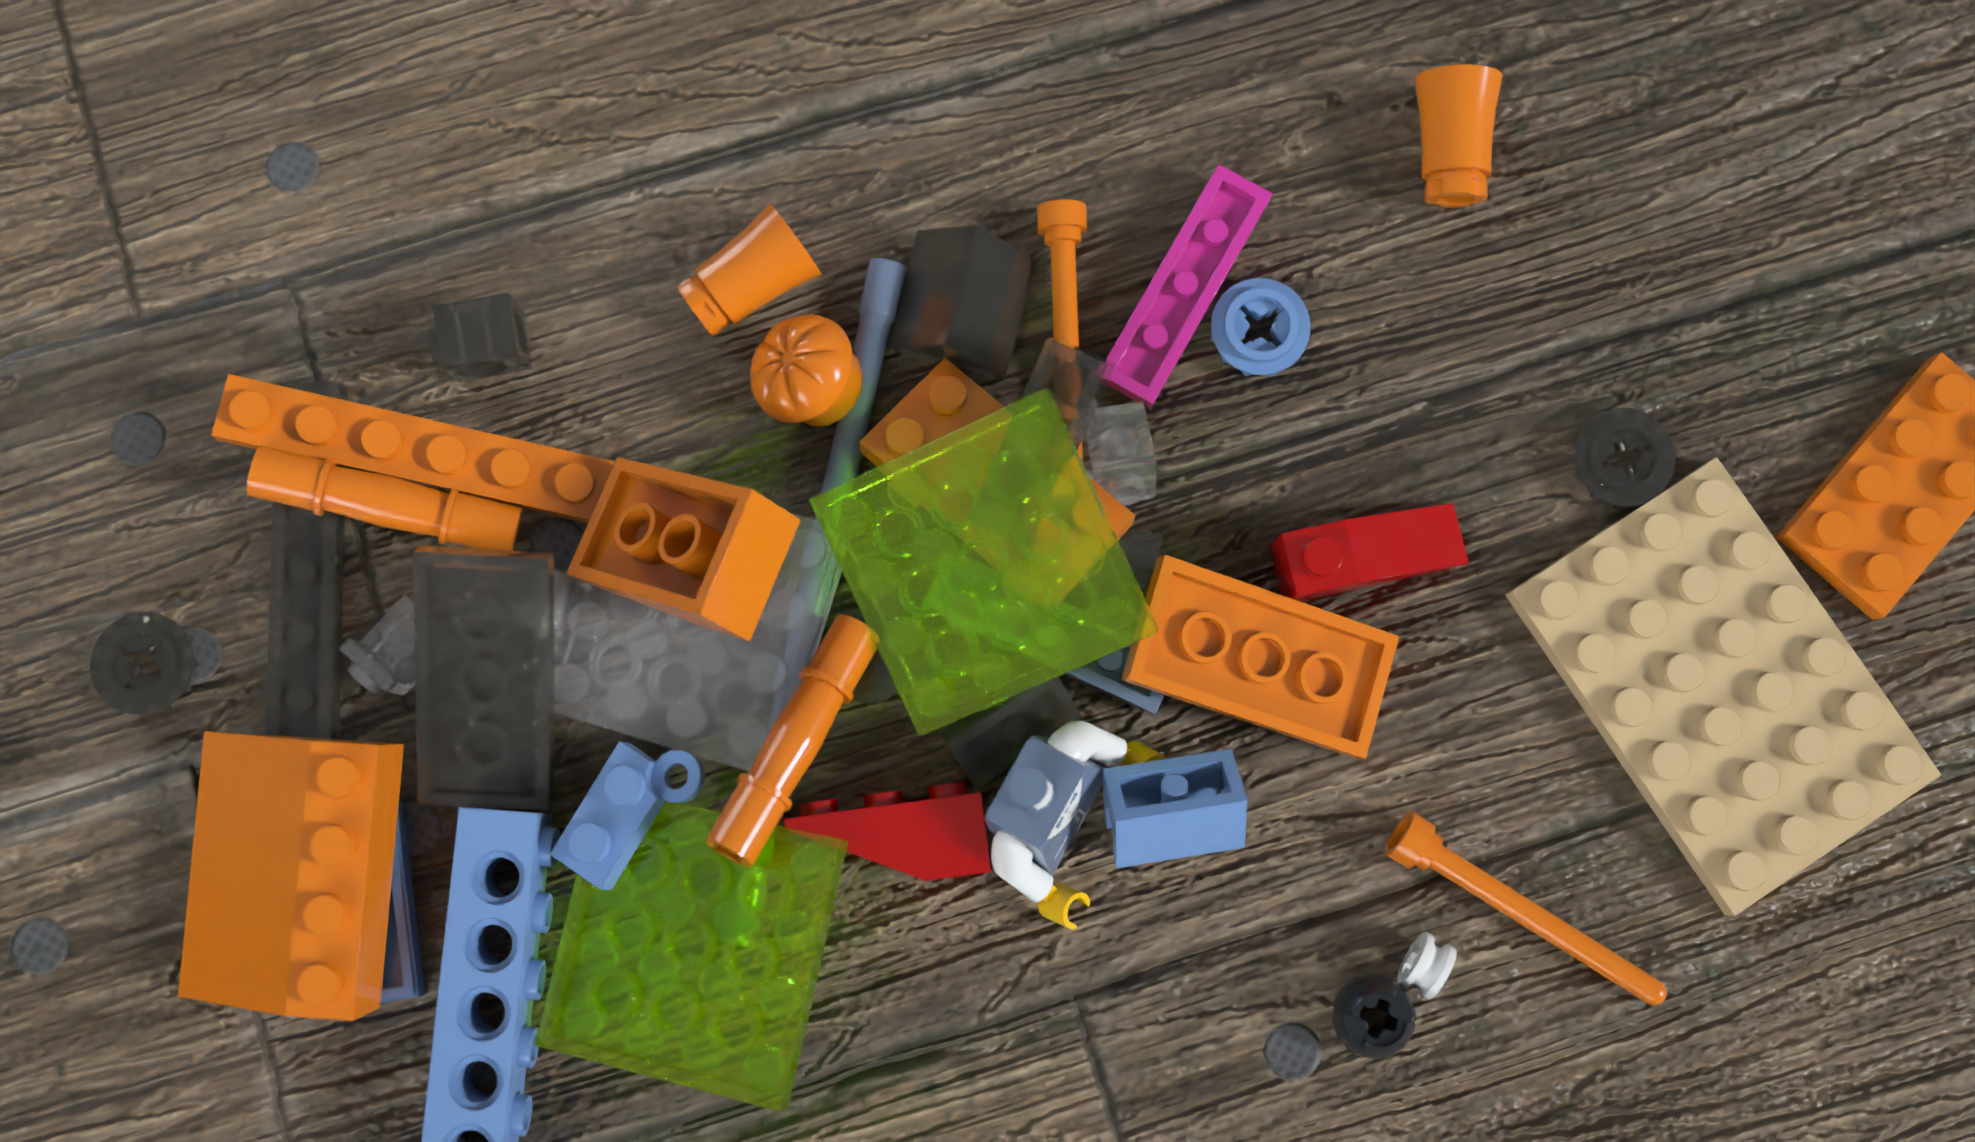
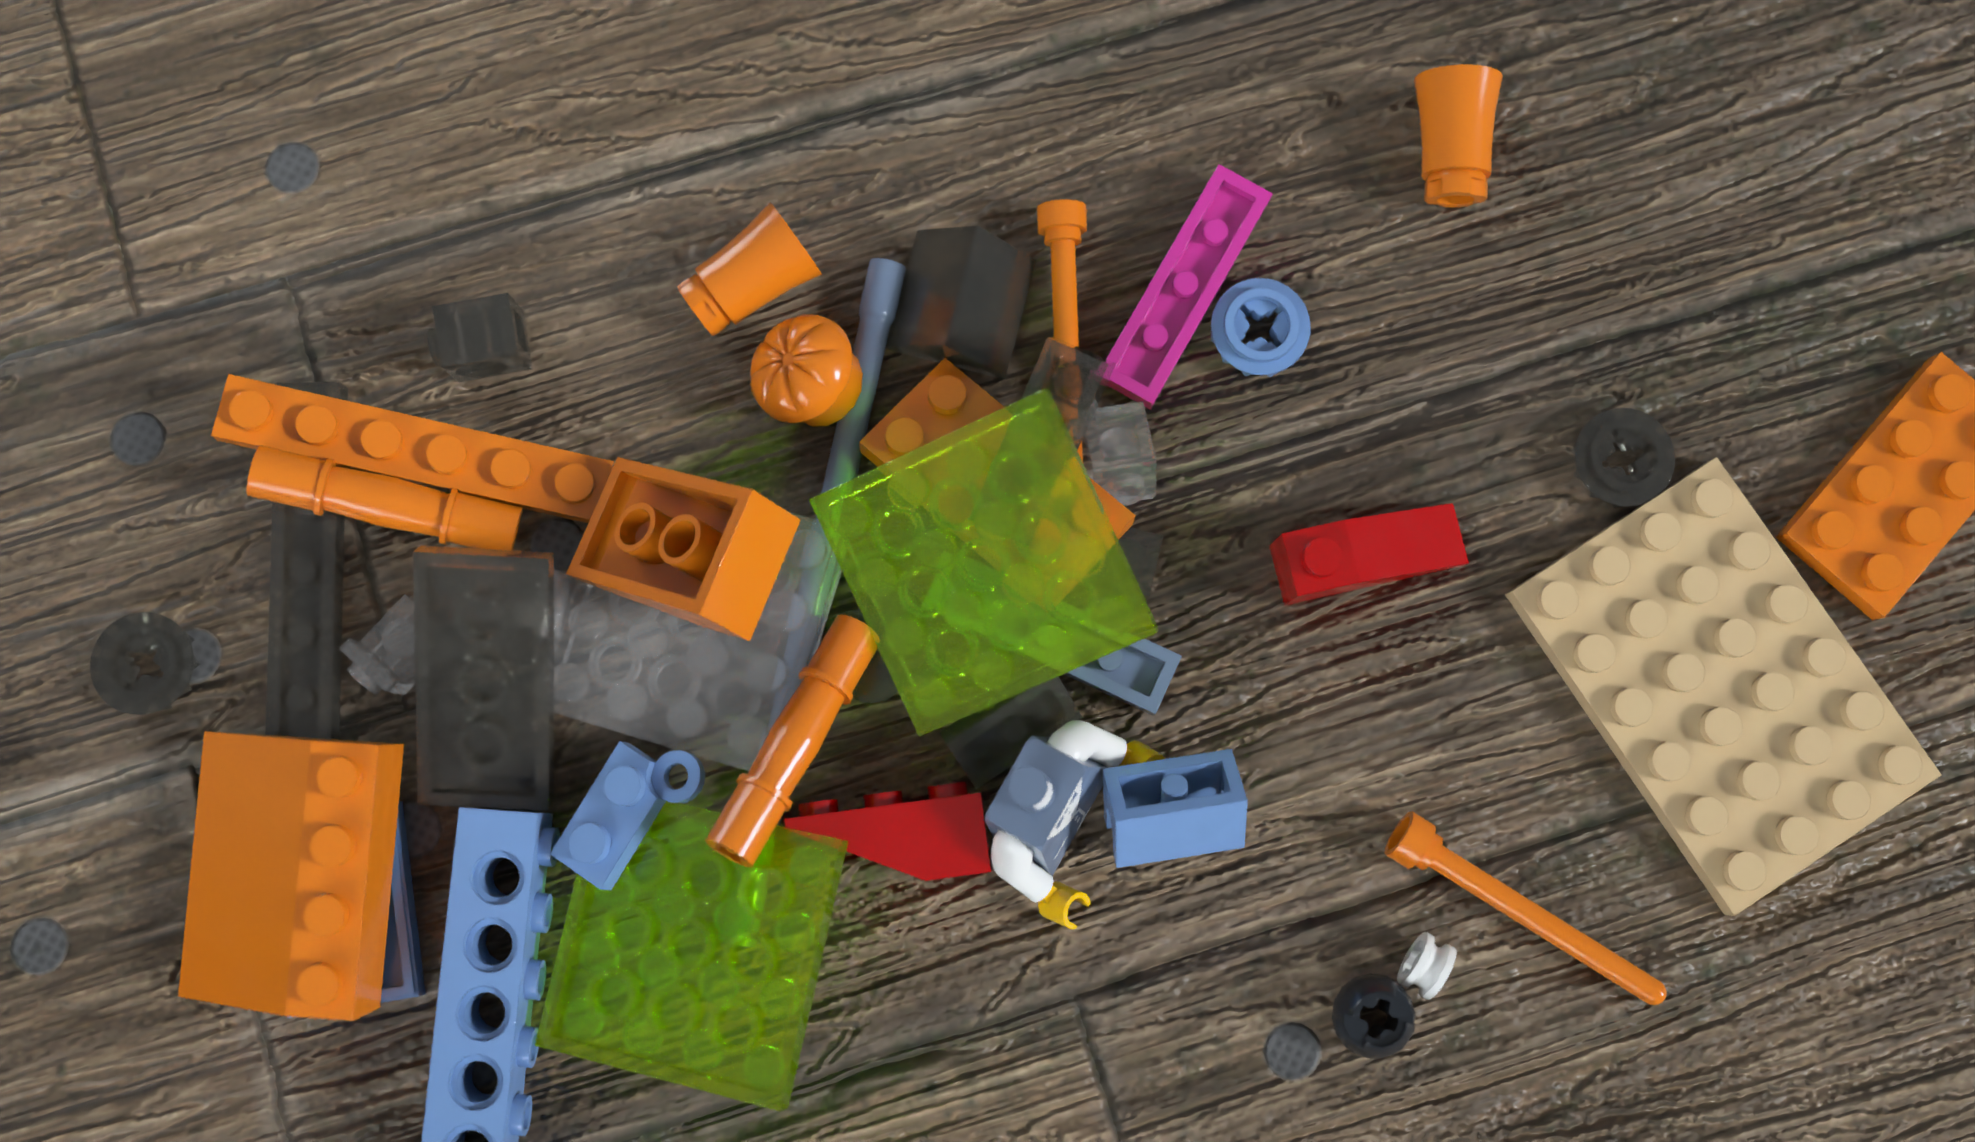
(1262, 658): orange plate -> none

